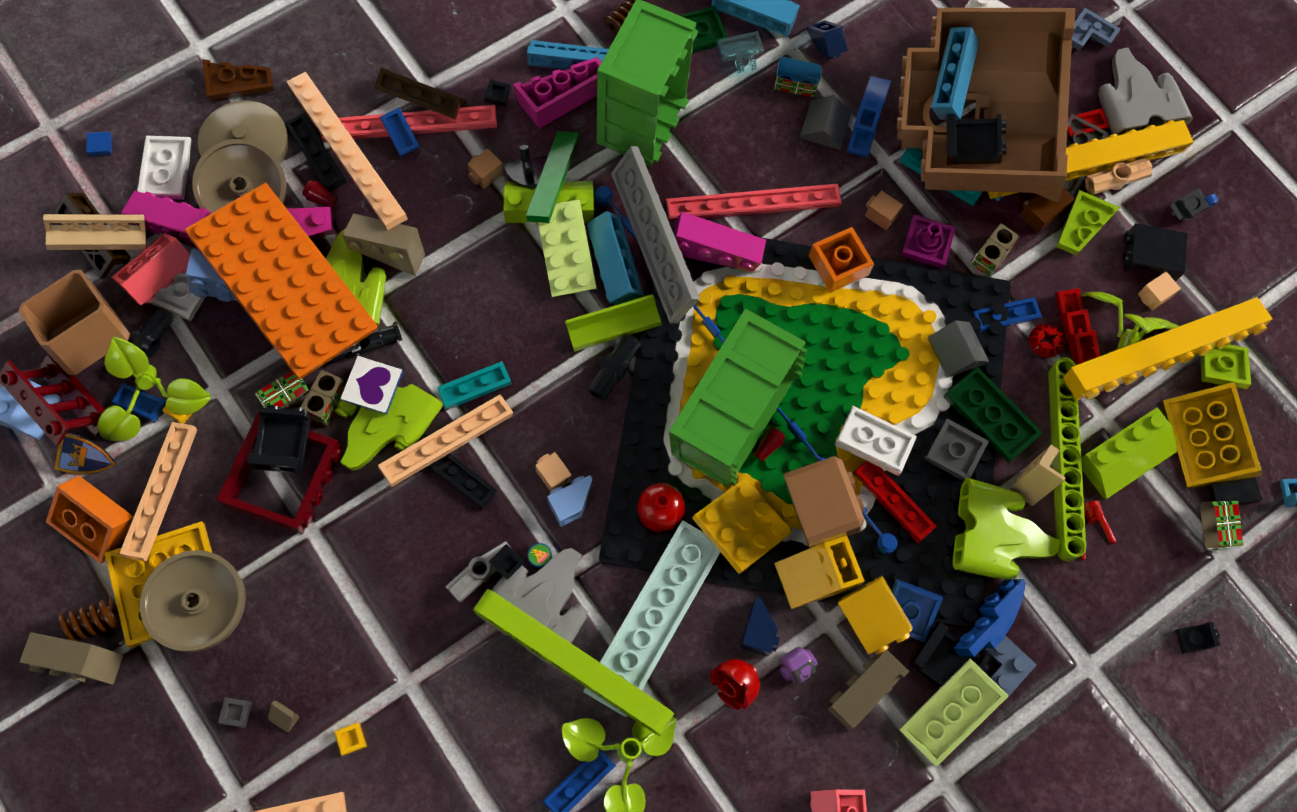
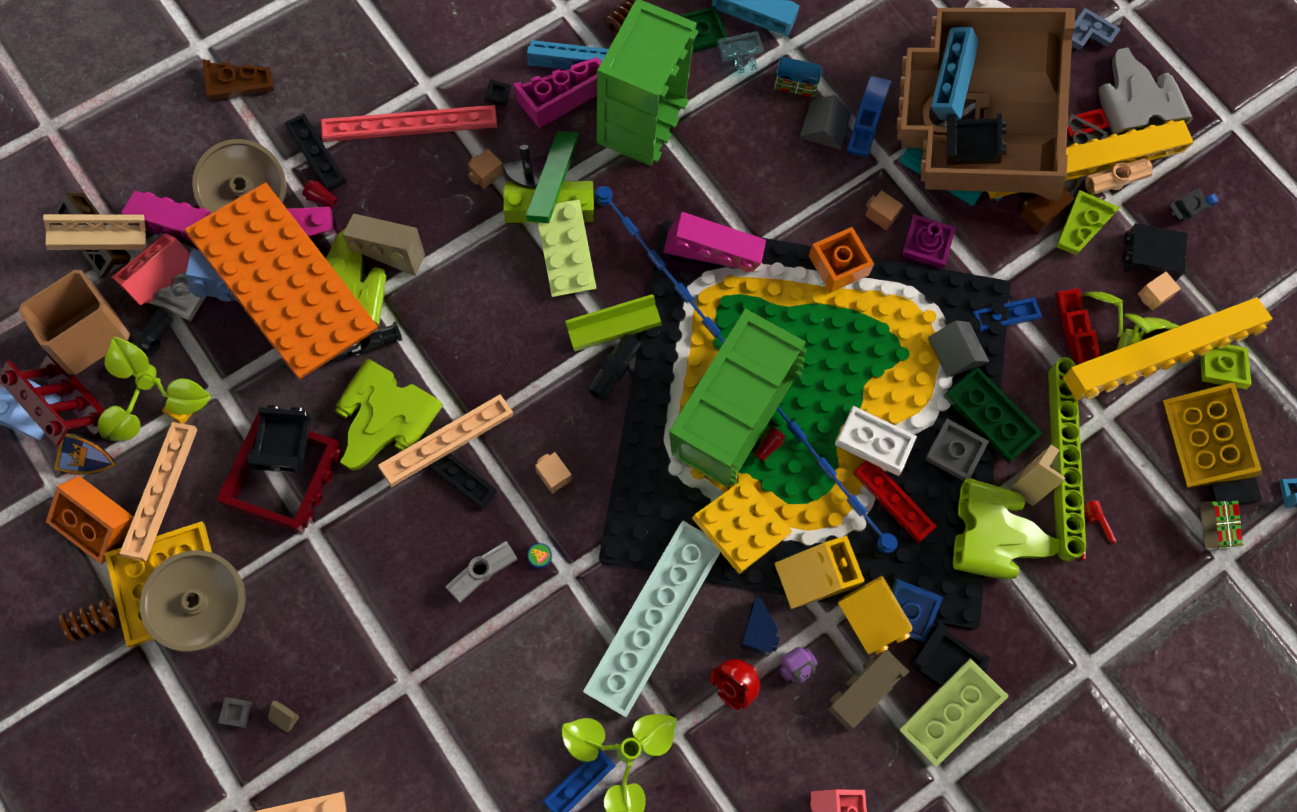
(70, 657): dark tan wedge -> none
(99, 143): blue tile -> none
(146, 405): blue tile -> none
(165, 166): white tile -> none
(245, 121): dark tan dish -> none
(283, 392): piece -> none
(329, 407): dark tan piece -> none
(347, 151): light nougat plate -> none
(350, 739): yellow tile -> none
(372, 385): tile -> none
(399, 132): blue tile -> none
(419, 93): dark brown fence -> none
(474, 385): teal plate -> none
(506, 561): black plate -> none
(546, 594): light grey rock -> none
(570, 501): light blue slope -> none
(574, 662): lime beam -> none
(614, 258): dark azure brick -> none
(654, 235): light grey plate -> none
(661, 507): red cylinder -> none
(755, 202): coral tile -> none
(825, 501): medium nougat plate -> none
(828, 38): dark blue slope -> none
(987, 265): dark tan piece -> none
(998, 616): blue slope -> none
(1013, 665): sand blue plate -> none
(1045, 349): red gear -> none
(1130, 453): lime slope -> none
(1198, 637): black bracket -> none

